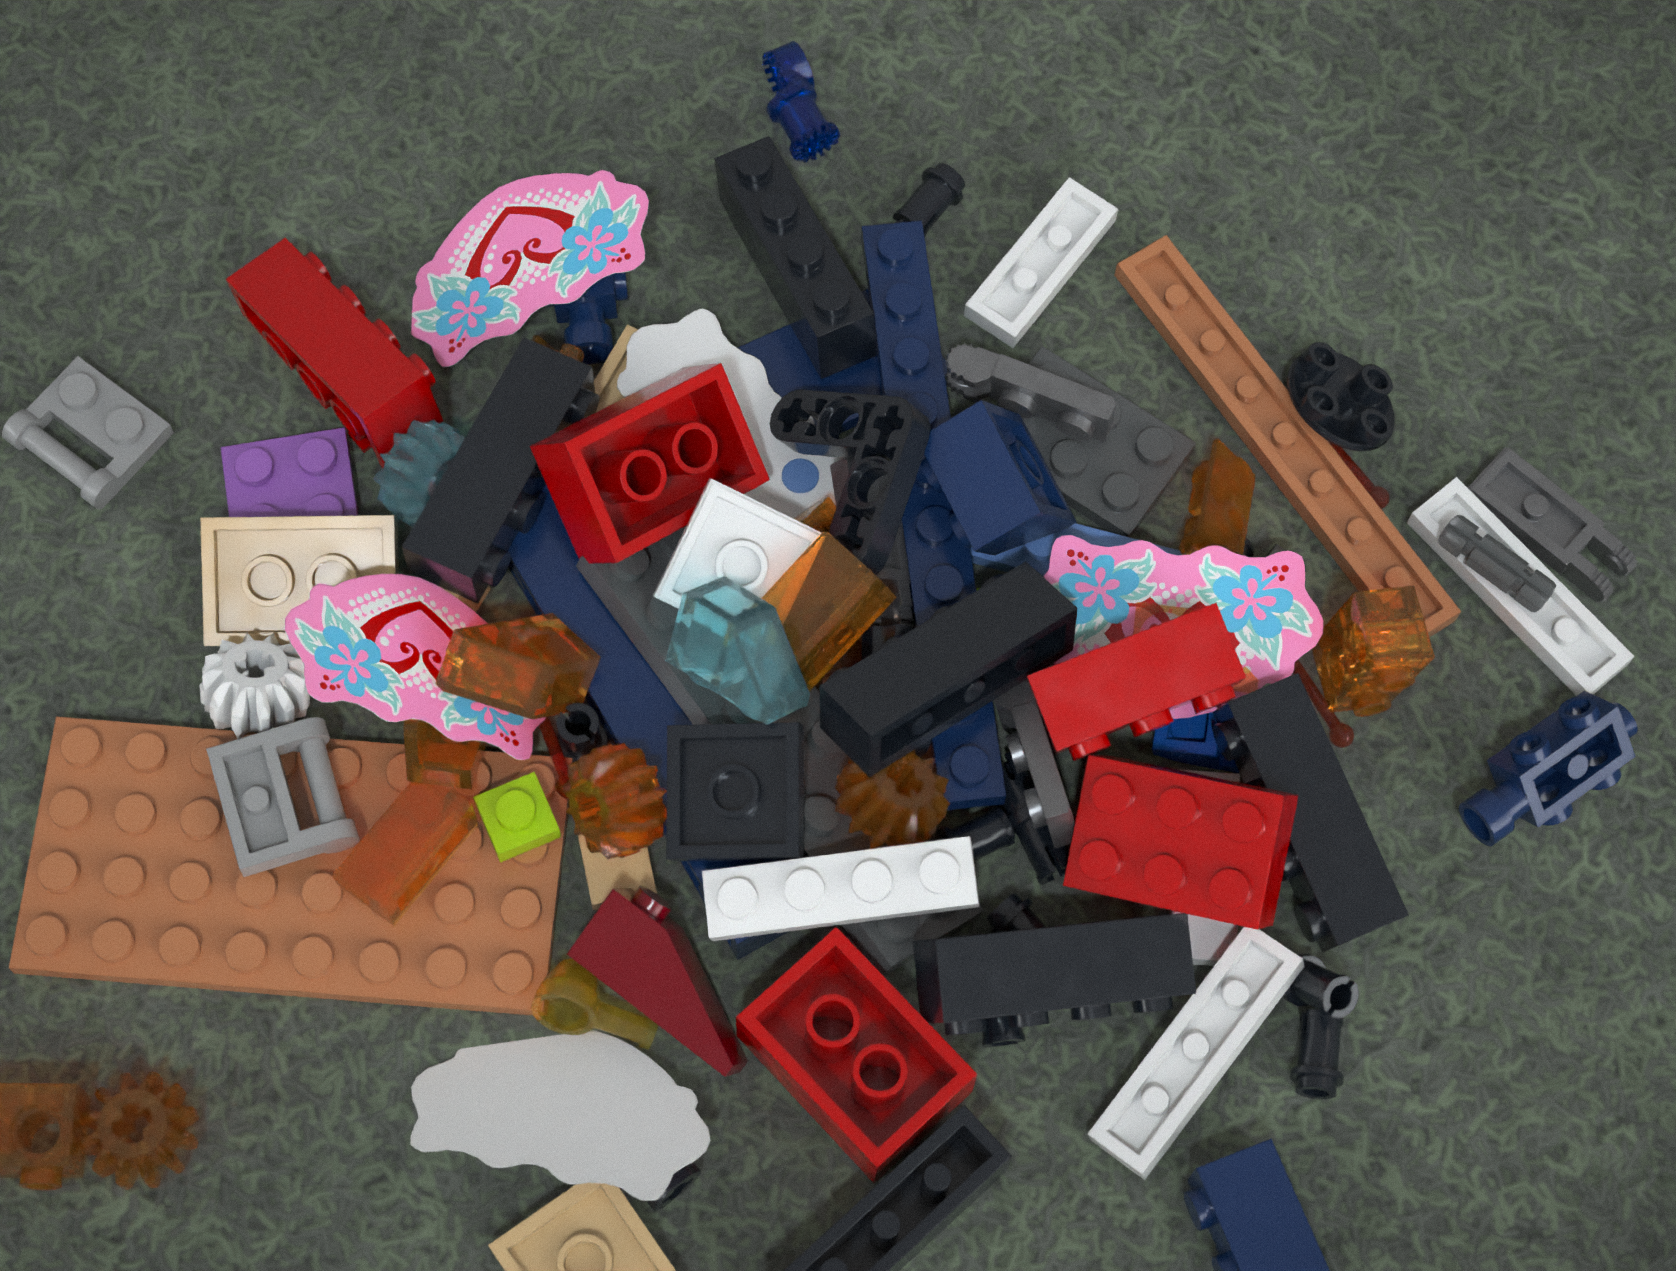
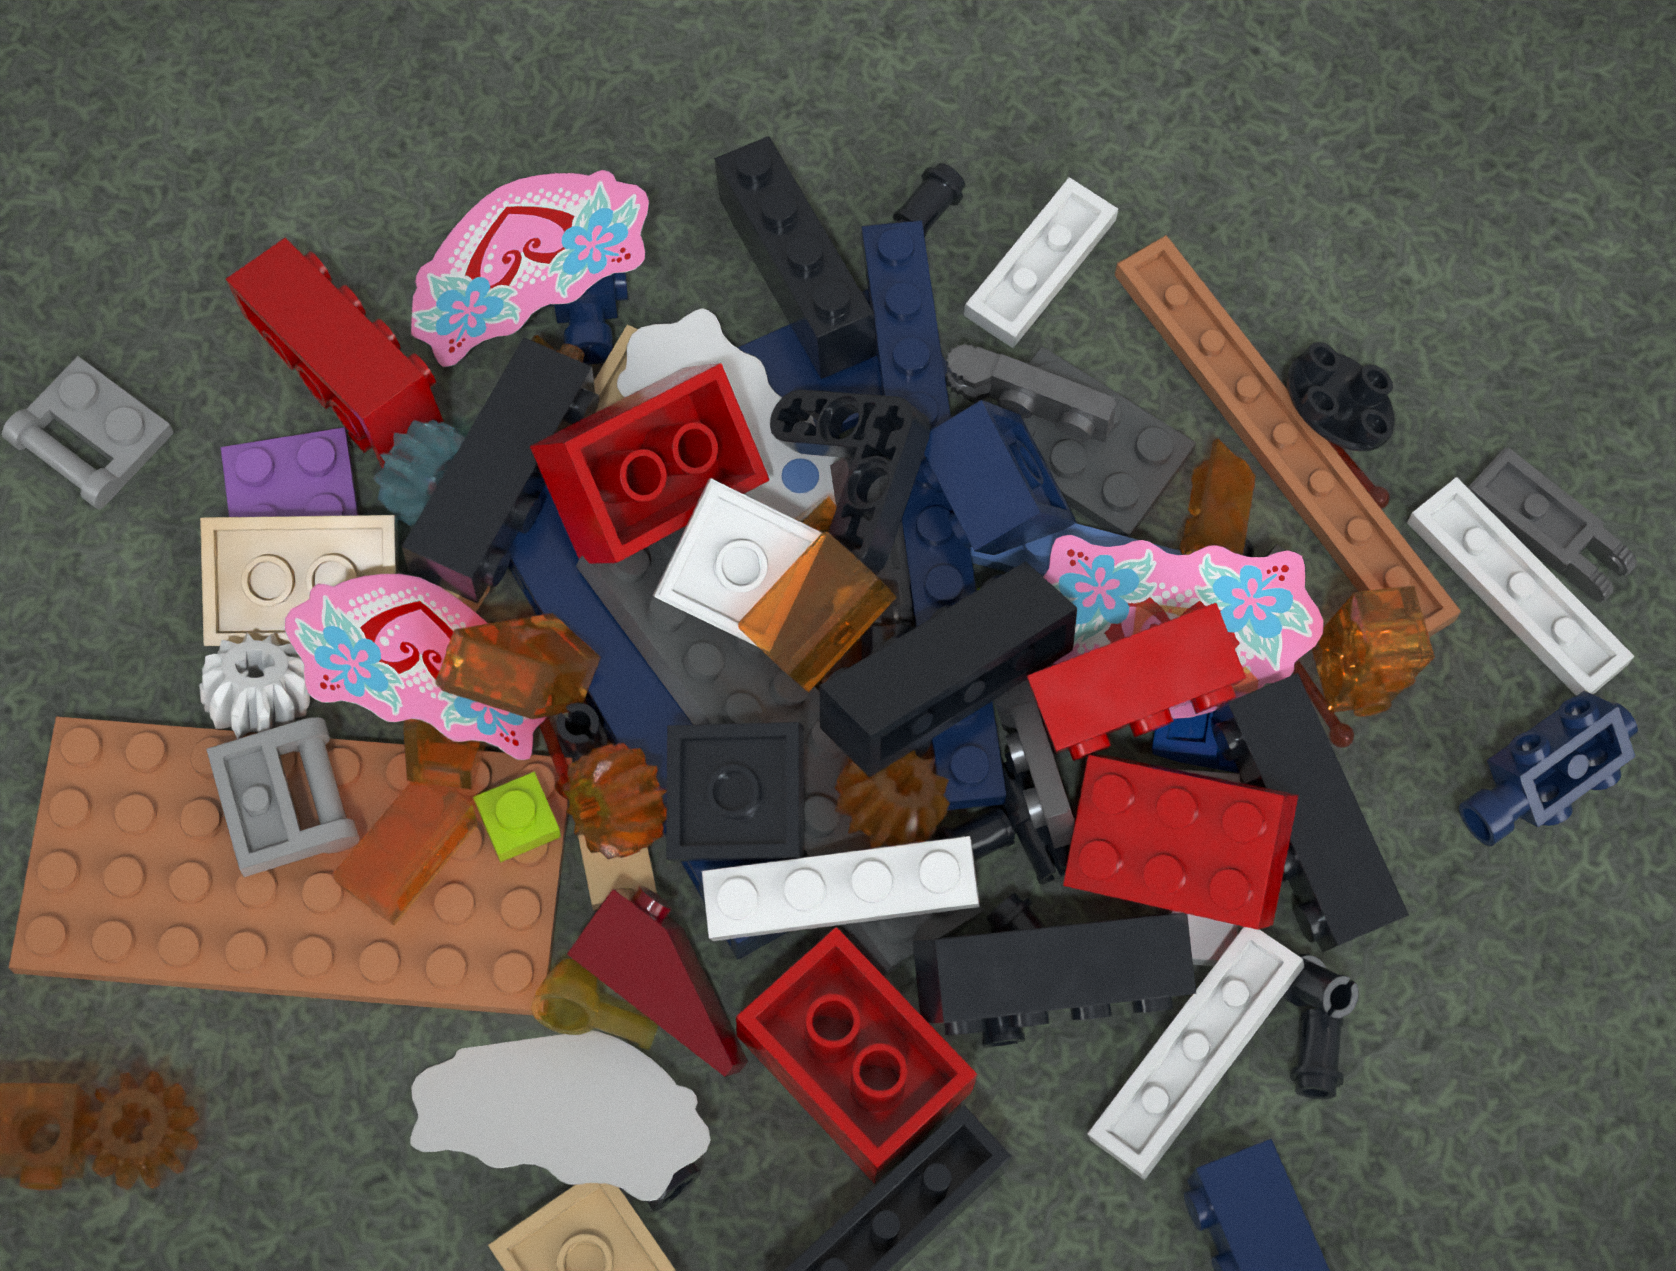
(738, 650): clear light blue slope -> none
(796, 103): clear blue connector -> none
(1496, 563): dark grey axle -> none

